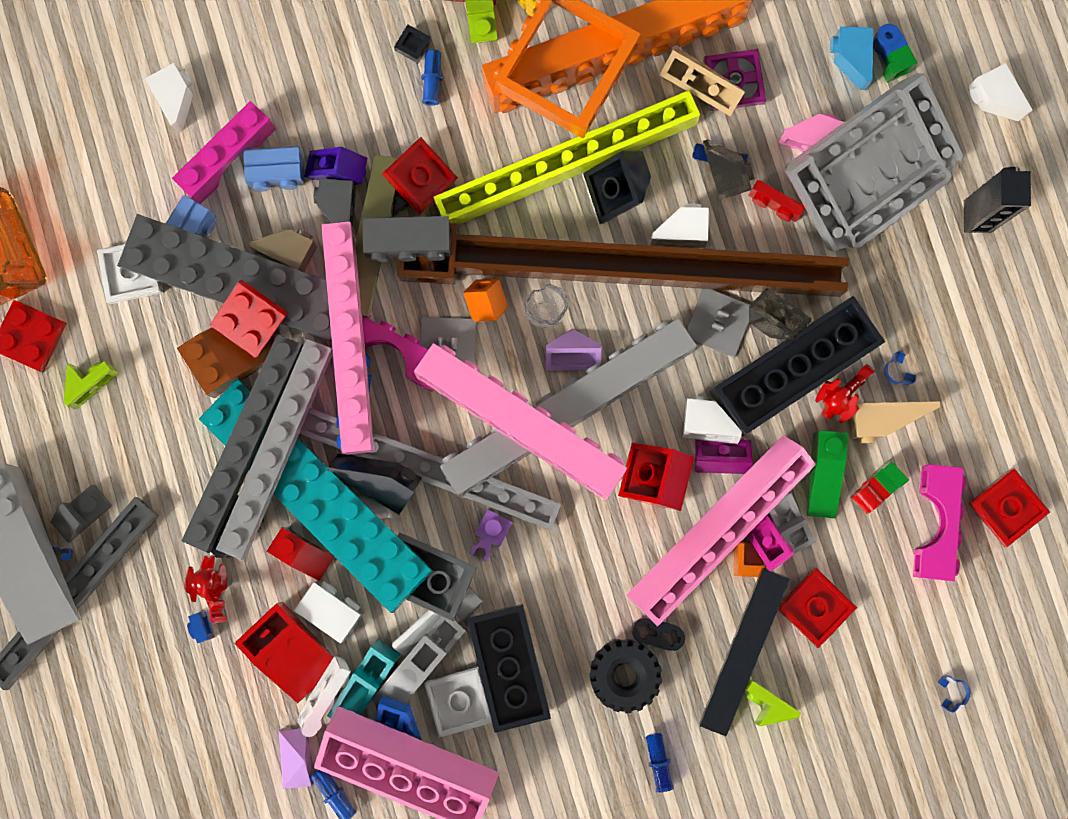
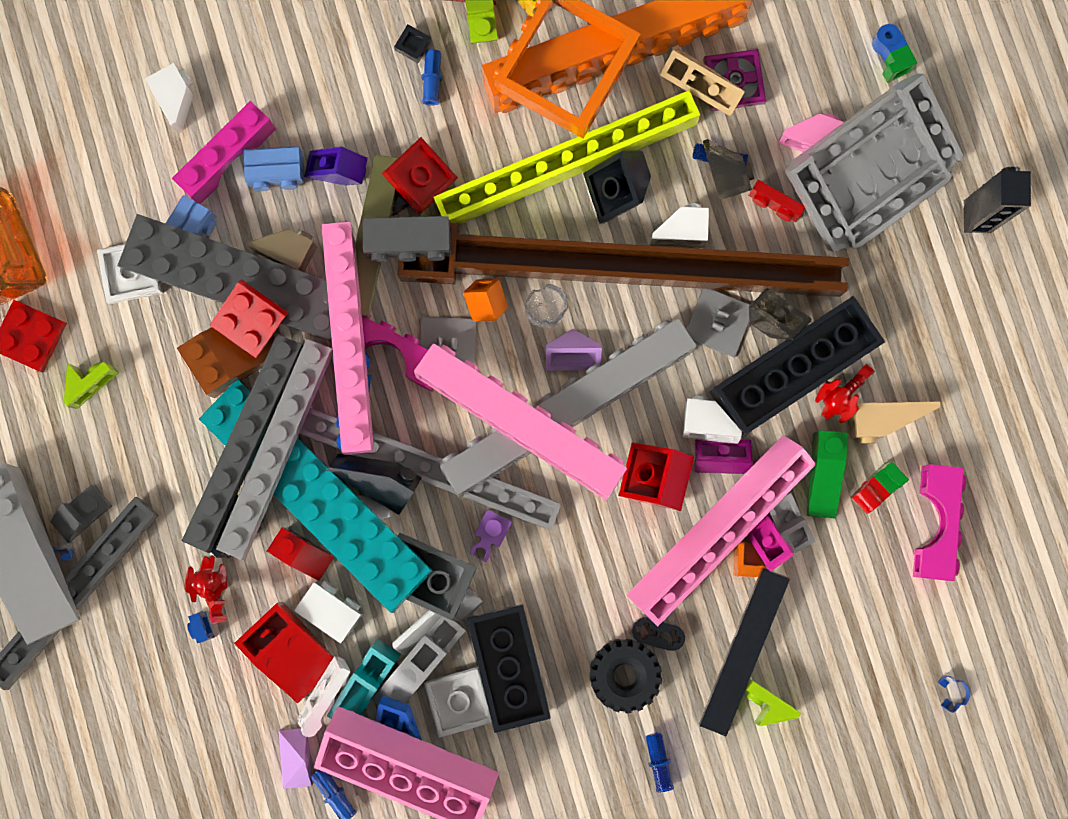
(336, 199): dark grey slope -> none
(816, 607): red plate -> none
(854, 54): dark azure slope -> none
(900, 357): blue piece -> none
(1000, 94): white slope -> none
(1009, 507): red plate -> none

